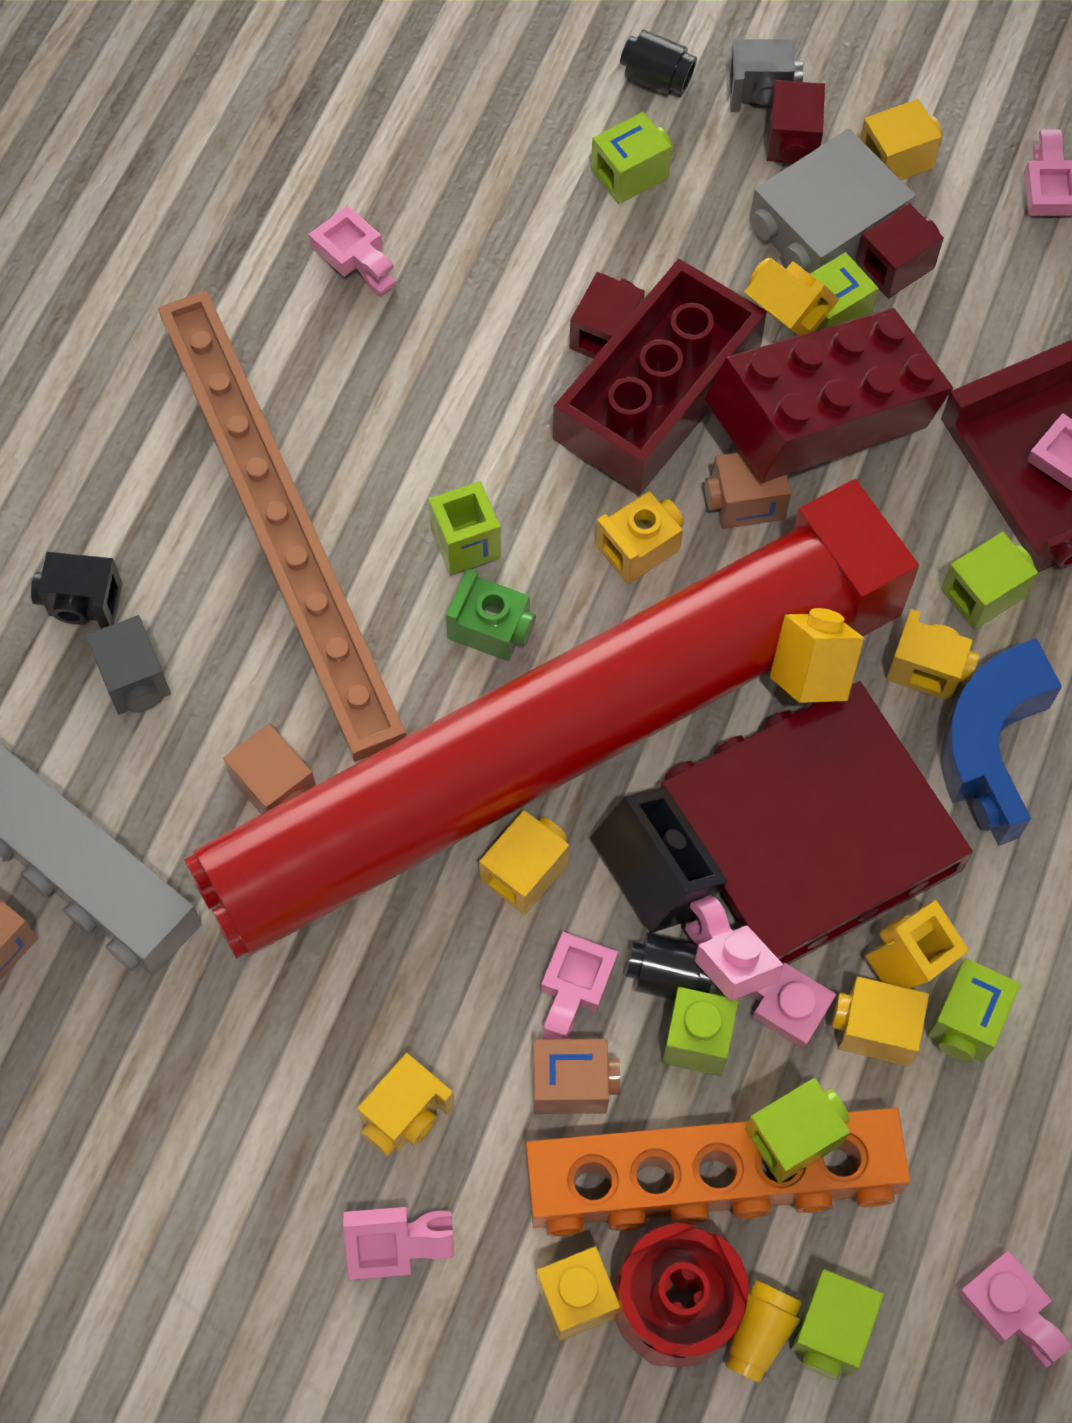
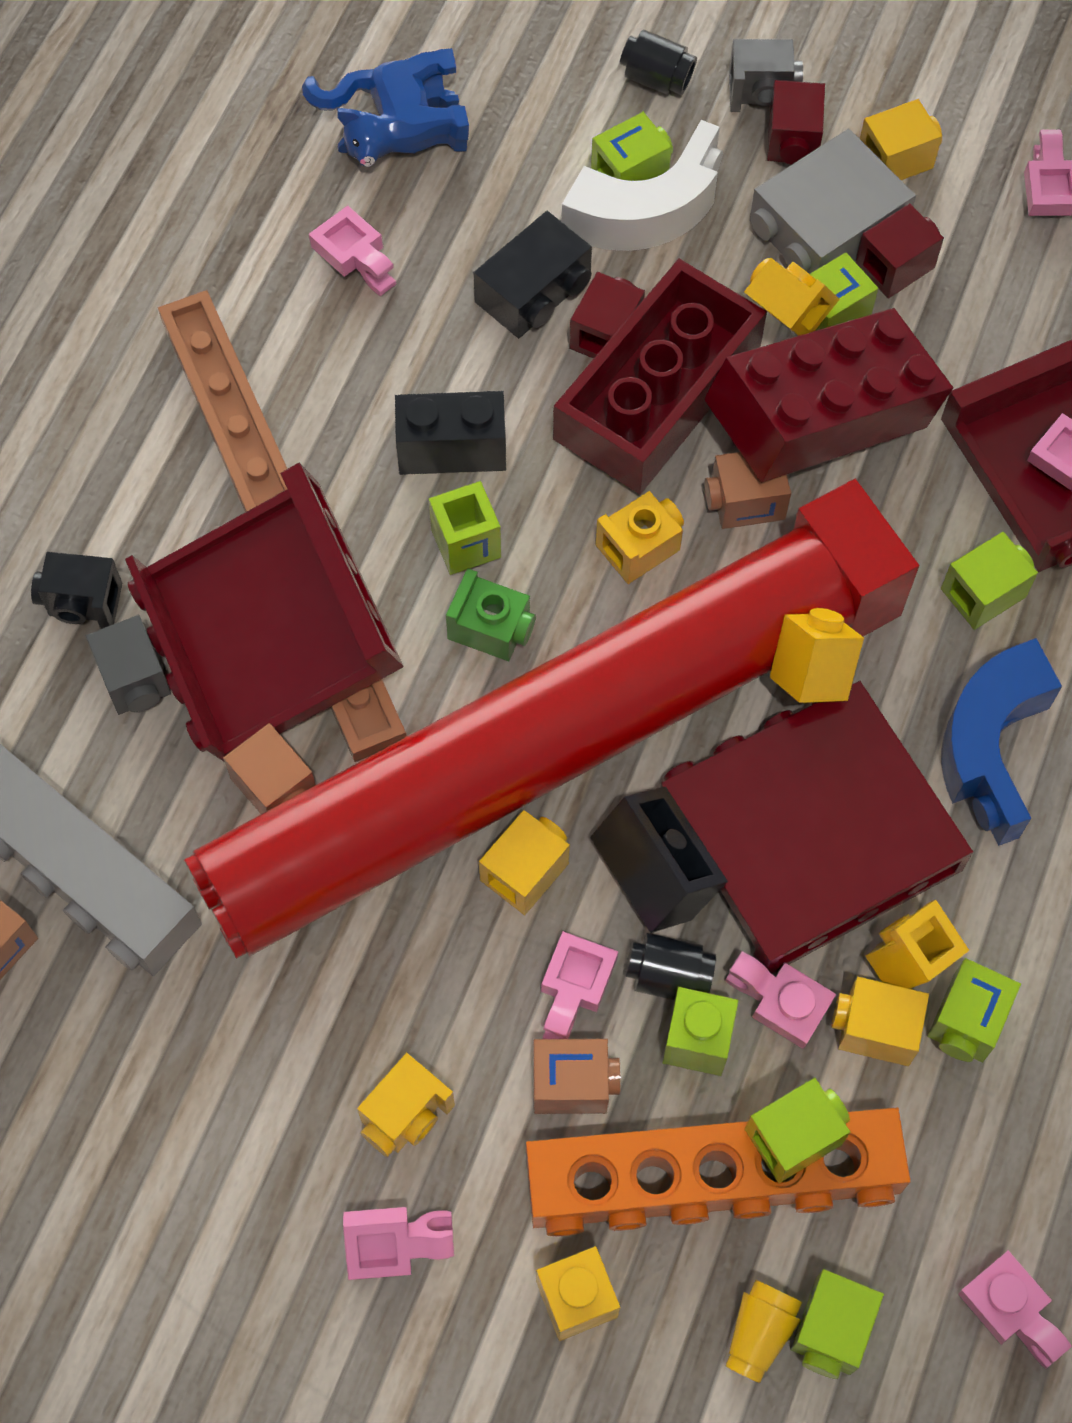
(264, 619): none -> dark red panel
(406, 105): none -> blue animal
(450, 432): none -> black brick
(533, 274): none -> black brick
(646, 212): none -> white arch
(692, 1261): red brick -> none
(731, 959): bright pink plate -> none
(932, 658): yellow brick -> none

